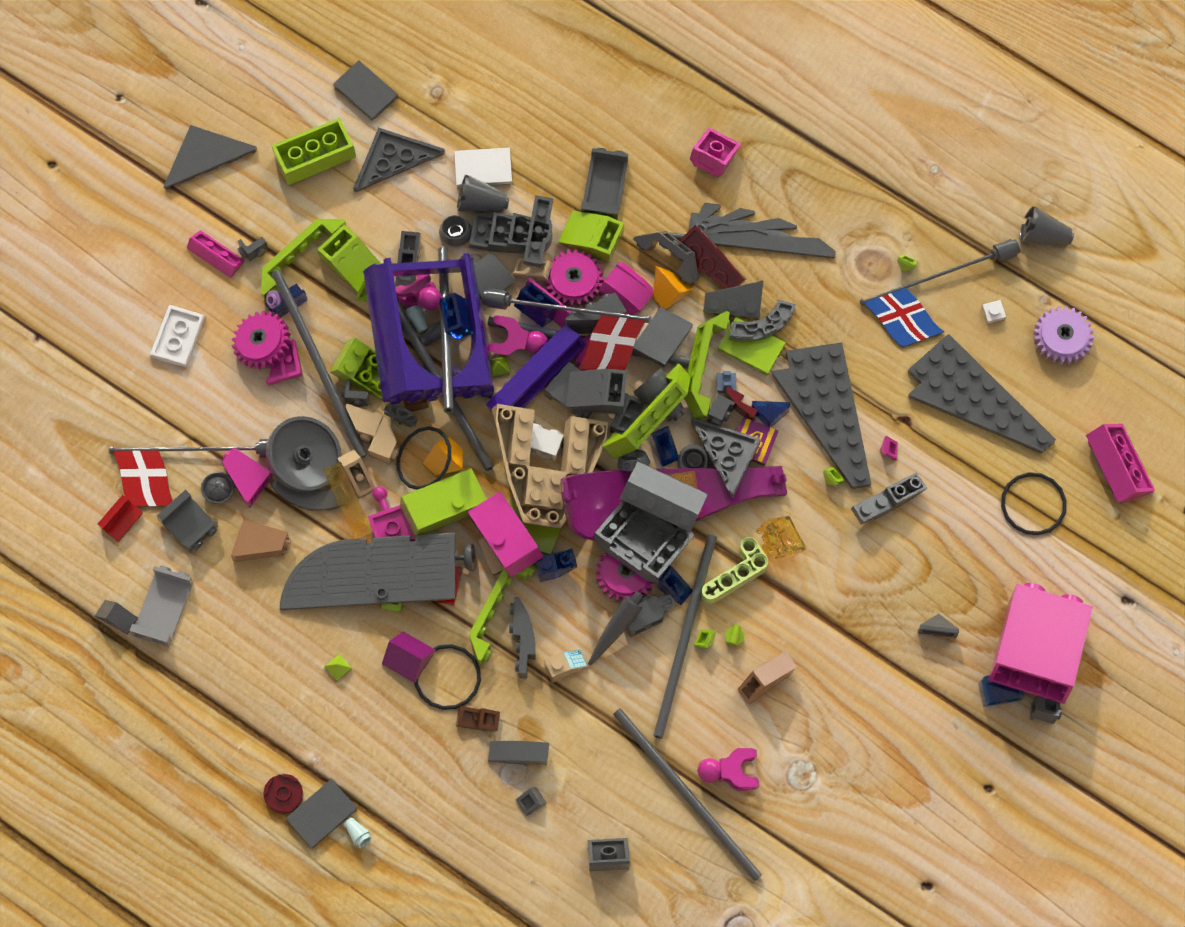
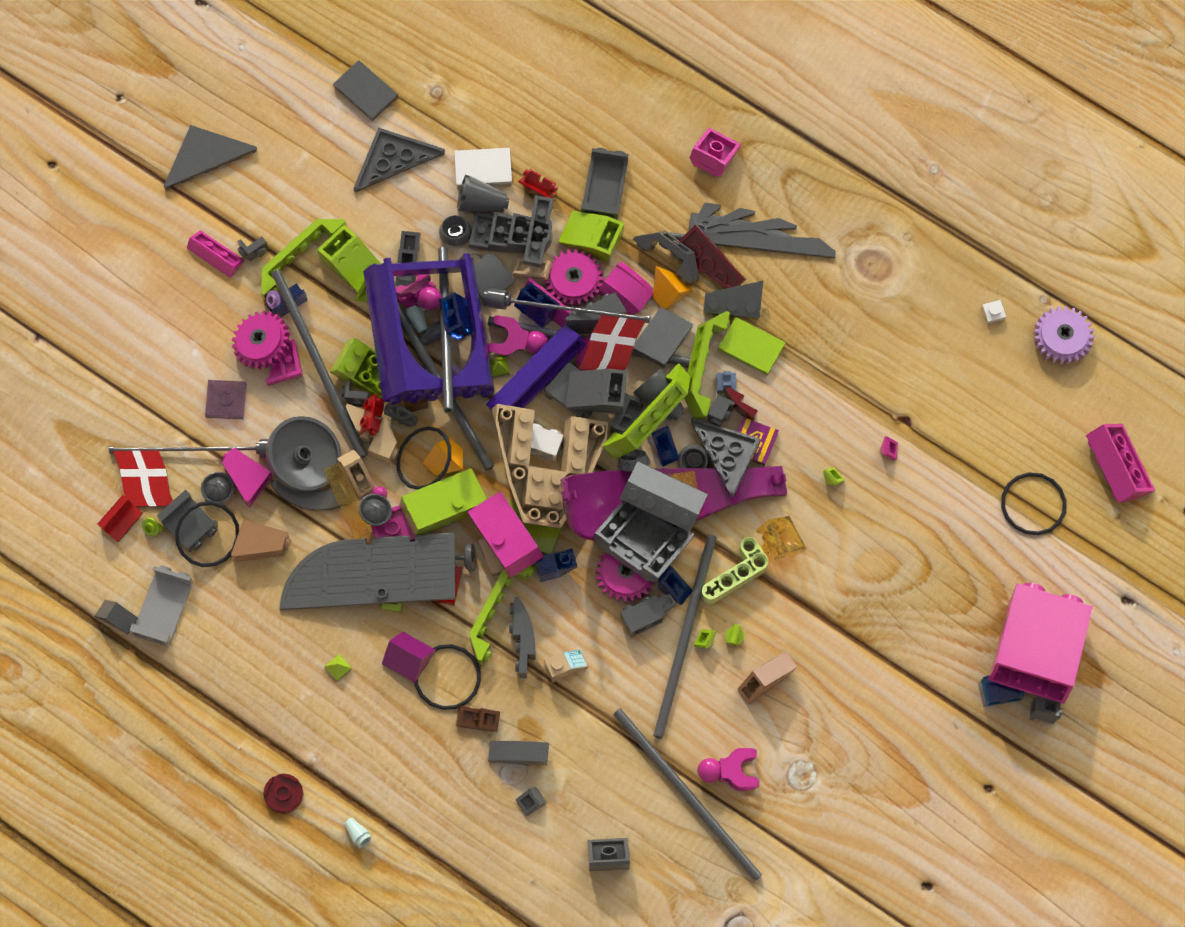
(151, 527): none -> lime plate
(177, 336): white tile -> none
(179, 525): none -> black piece
(225, 399): none -> tile
(314, 151): lime brick -> none
(321, 813): dark grey tile -> none
(373, 407): none -> red hinge
(375, 510): none -> dark grey hat
(531, 182): none -> red hinge
(618, 624): dark grey piece -> none
(764, 328): dark grey tile -> none
(770, 412): clear blue slope -> none
(824, 398): dark grey wing -> none
(889, 499): dark grey slope -> none
(904, 314): flag -> none
(906, 263): lime slope -> none
(938, 627): dark grey slope -> none
(964, 389): dark grey wing -> none
(1044, 229): dark grey cone -> none

